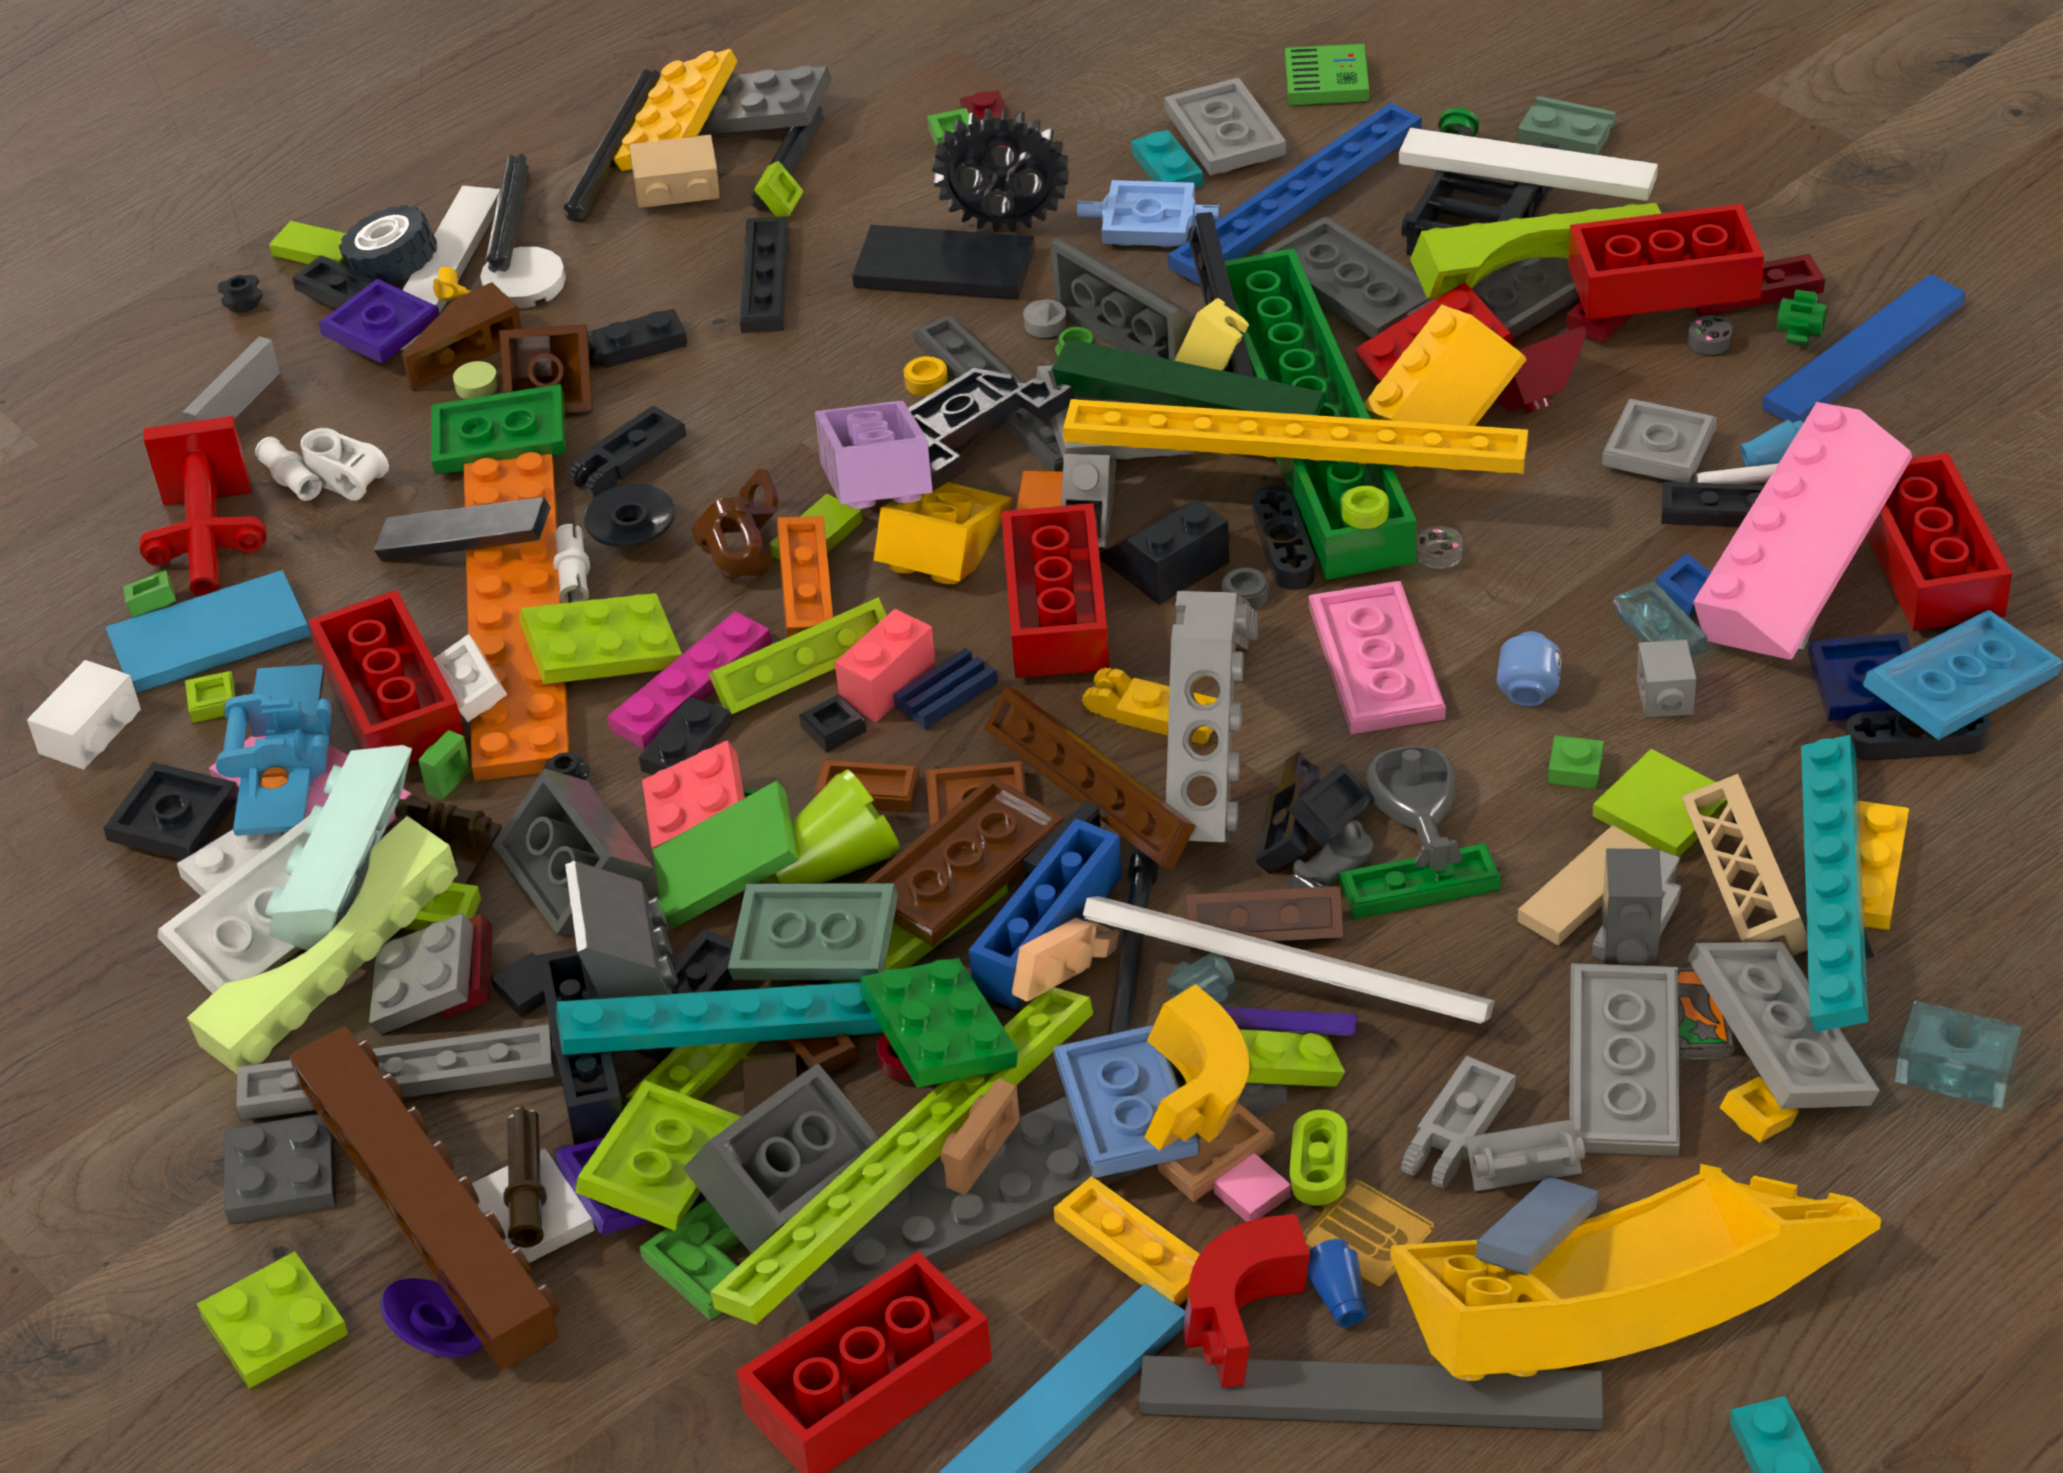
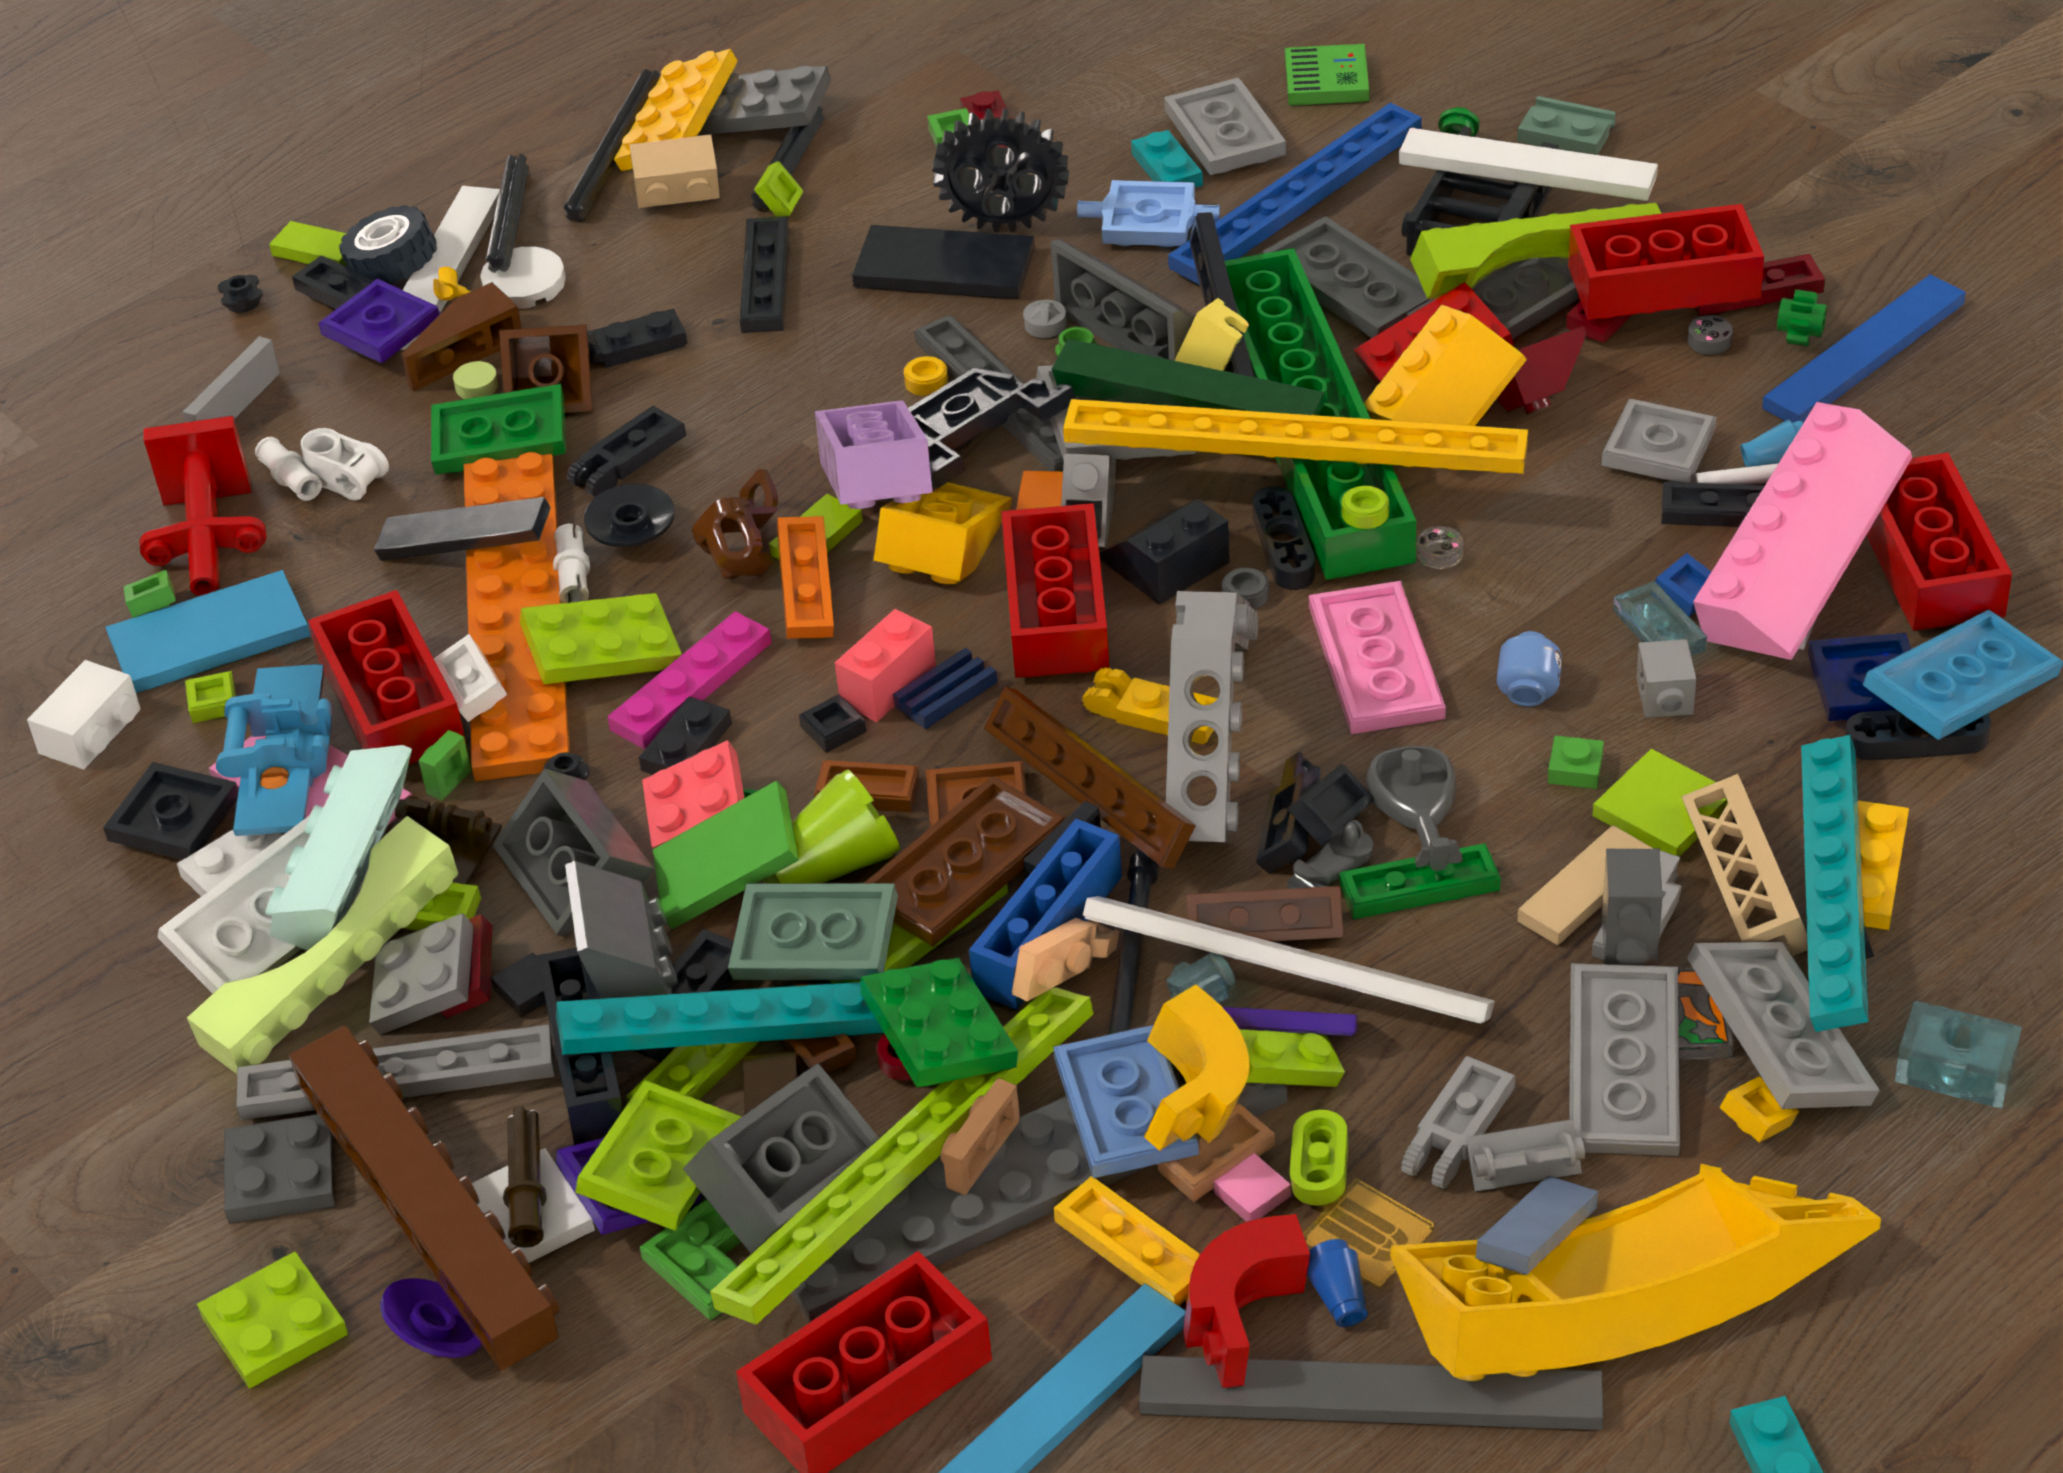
(793, 658): lime plate -> none

